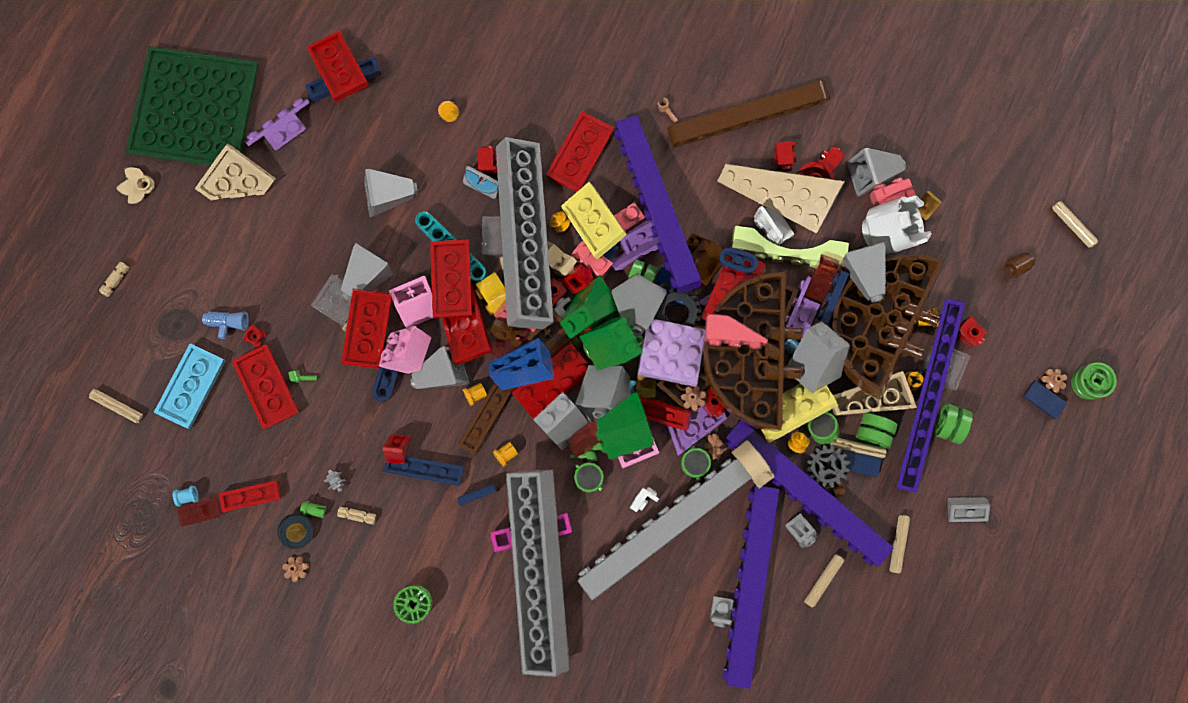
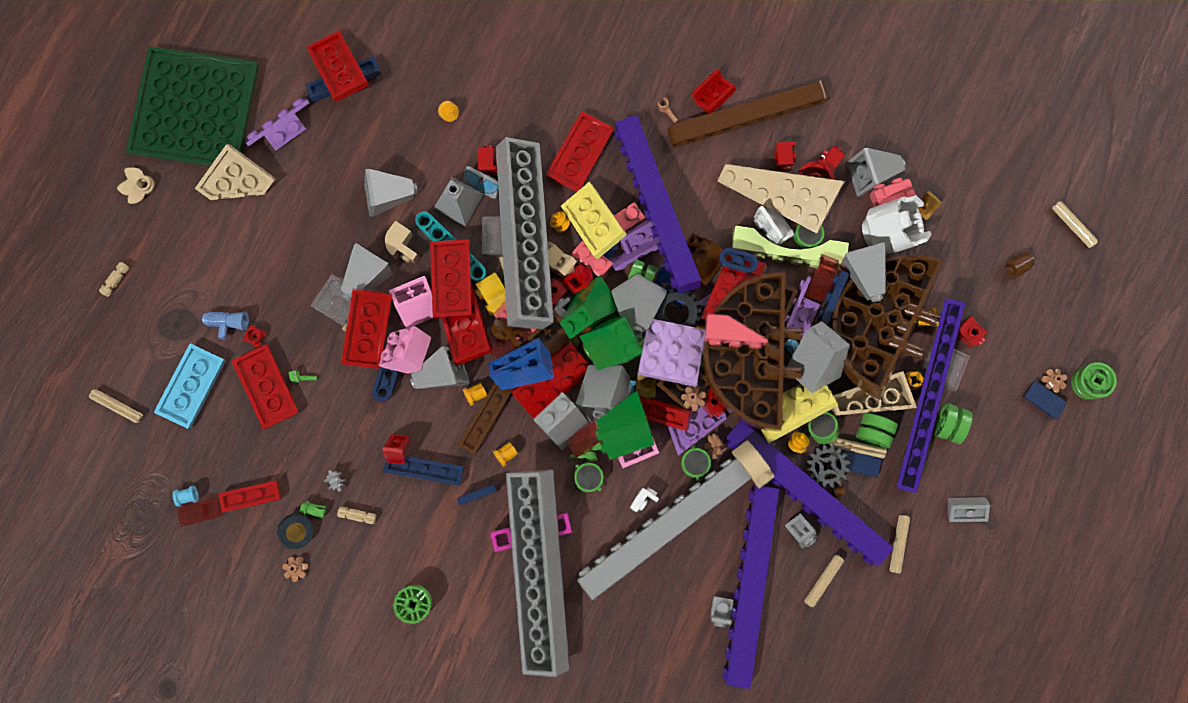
(396, 241): none -> tan brick
(458, 201): none -> light grey slope
(712, 92): none -> red bracket
(806, 238): none -> piece

